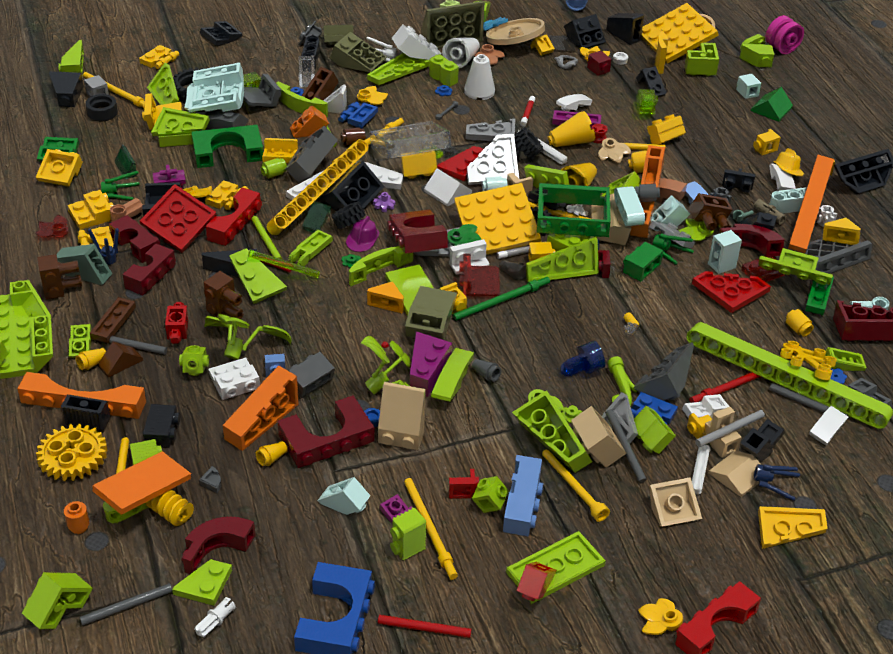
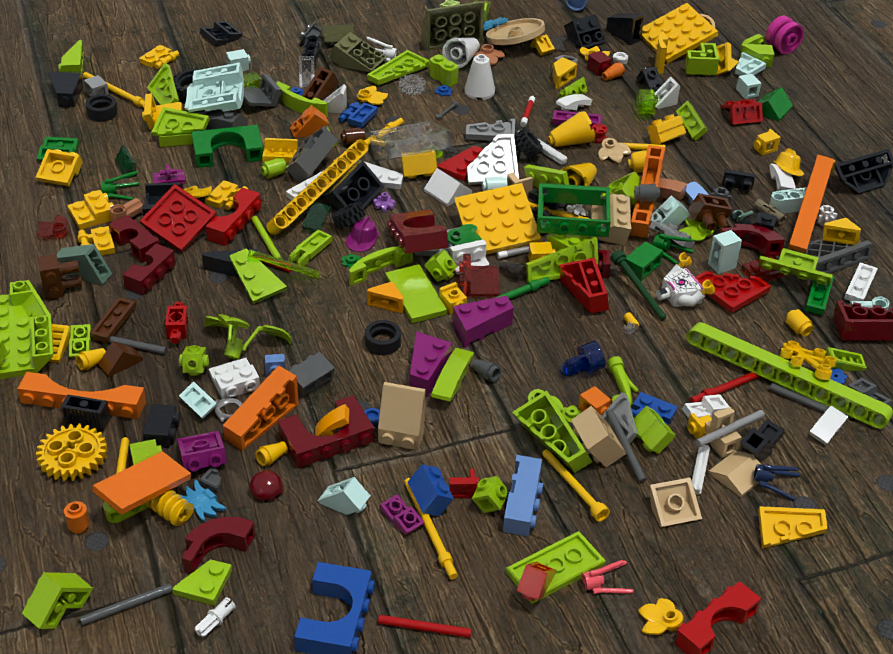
(60, 338): none -> yellow slope
(107, 252): dark blue plant -> none
(198, 400): none -> light aqua slope
(202, 451): none -> magenta plate
(203, 501): none -> dark azure piece
(221, 296): reddish brown brick -> none
(222, 403): none -> light grey piece
(239, 56): none -> light aqua brick
(266, 485): none -> dark red hair
(332, 420): none -> light orange slope
(377, 380): lime plant -> none
(382, 347): none -> black tyre
(408, 534): lime brick -> none
(412, 84): none -> clear gear
(414, 44): white slope -> none
(430, 312): olive slope -> none
(430, 490): none -> blue brick
(441, 266): none -> lime brick
(481, 318): none -> magenta wedge
(563, 72): none -> yellow slope
(577, 87): none -> lime hinge
(585, 283): none -> red wedge
(594, 398): none -> orange brick
(594, 579): none -> coral plant
(614, 71): none -> orange cone
(619, 259): none -> dark green piece
(629, 206): light aqua beam -> none
(668, 94): none -> white slope
(669, 376): dark grey wedge -> none
(681, 286): none -> white torso
(692, 120): none -> lime plate
(726, 63): none -> yellow slope
(744, 111): none -> red bracket
(749, 65): none -> light aqua wing
(860, 283): none -> white plate

